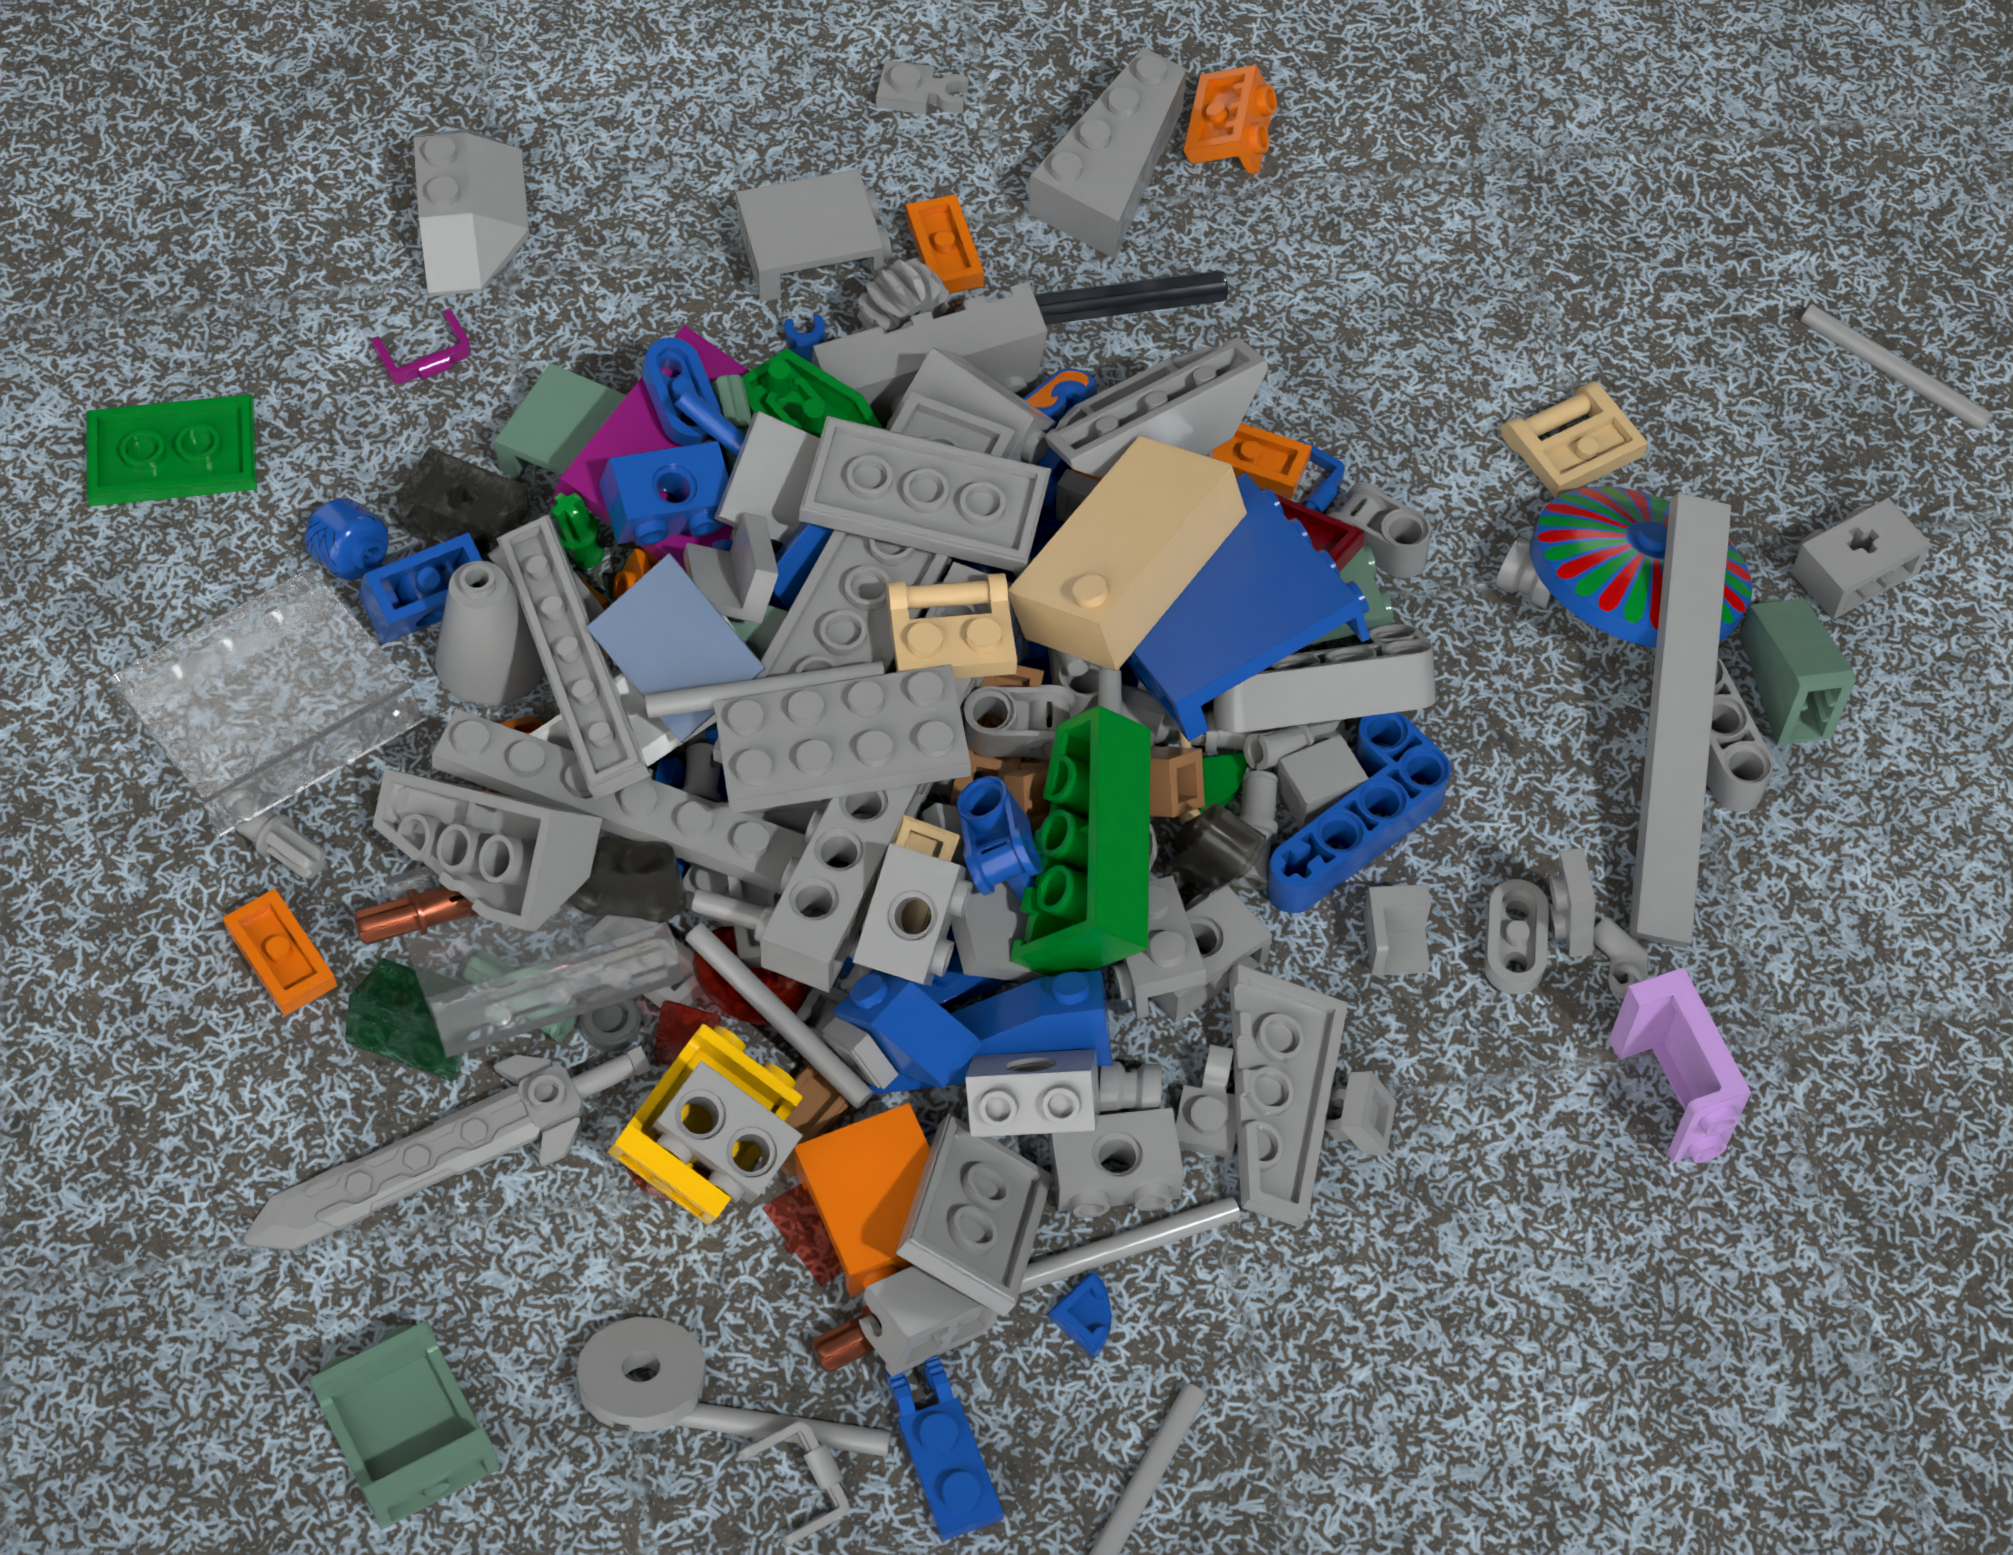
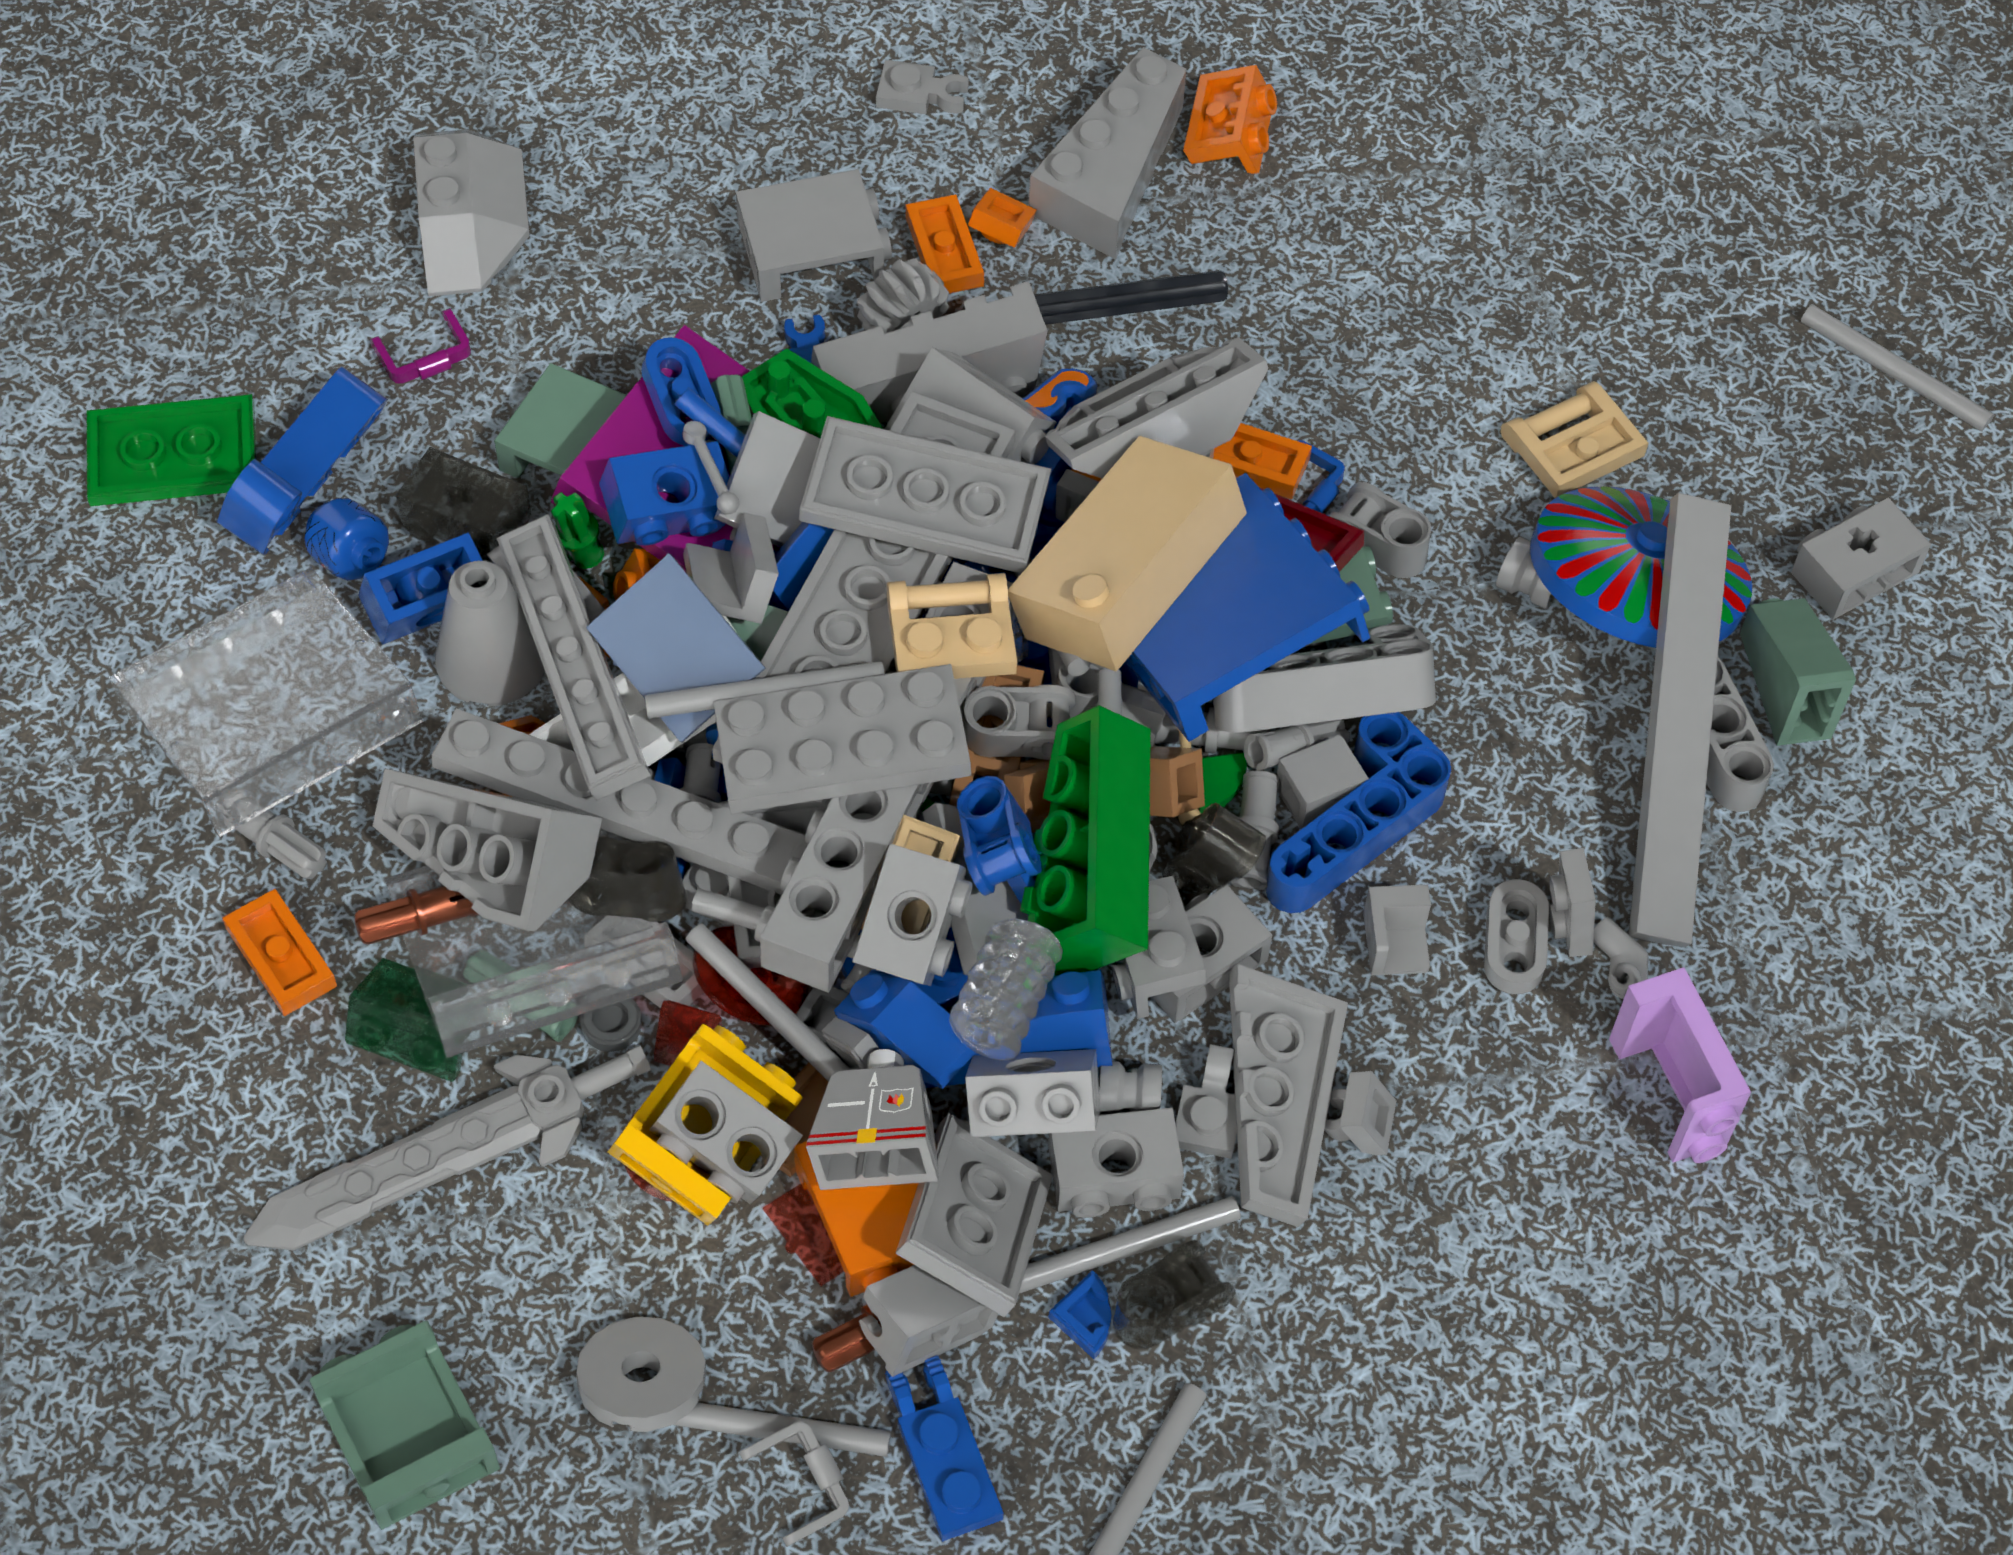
(271, 491): none -> blue beam
(694, 434): none -> light grey hinge
(874, 1127): none -> light grey torso
(1001, 218): none -> orange plate
(1005, 988): none -> clear piece
(1179, 1291): none -> clear smoke piece

